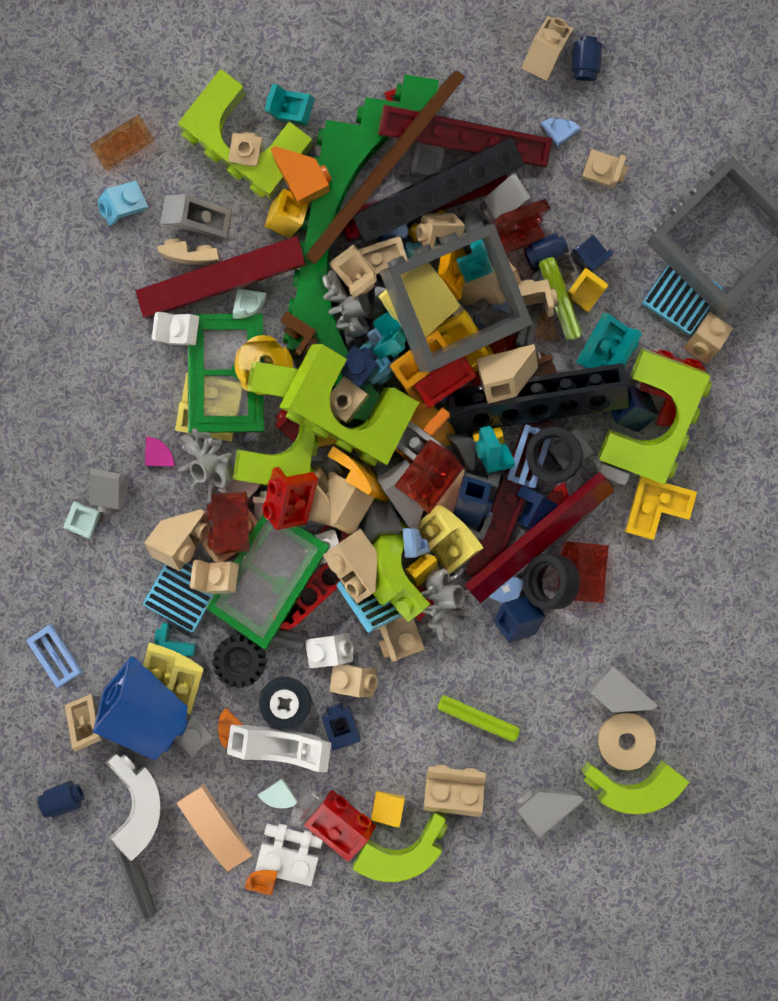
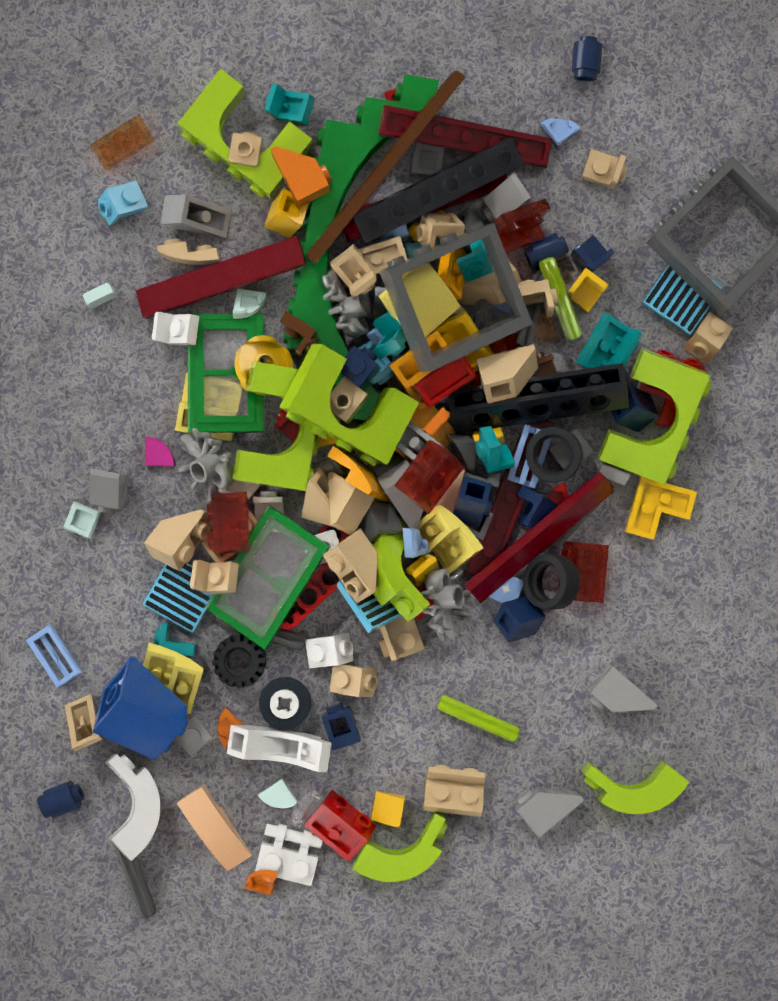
(99, 295): none -> light aqua tile
(289, 499): red bracket -> none
(547, 47): tan slope -> none
(643, 744): tan tile -> none

